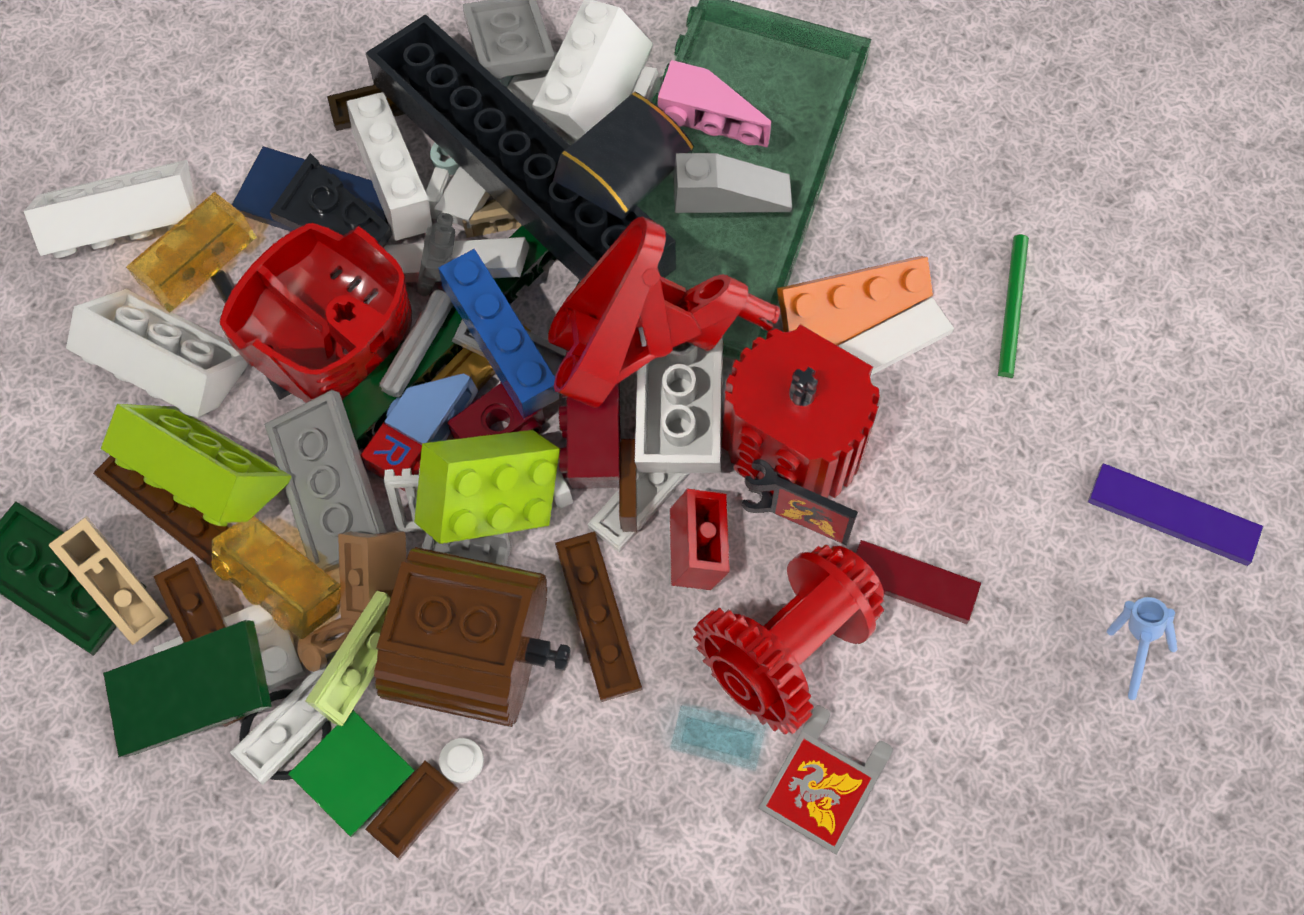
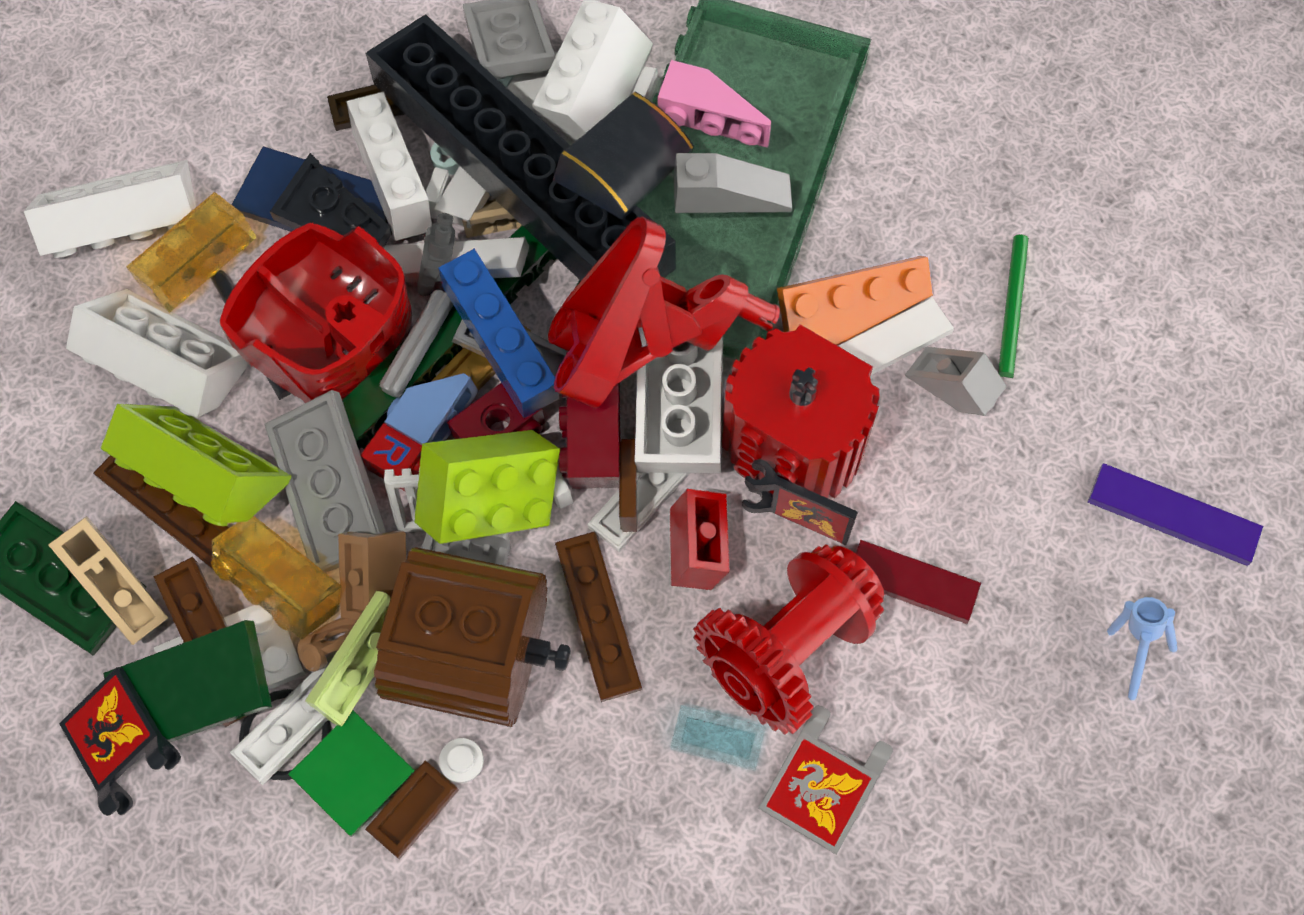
(110, 734): none -> flag
(958, 378): none -> light grey slope

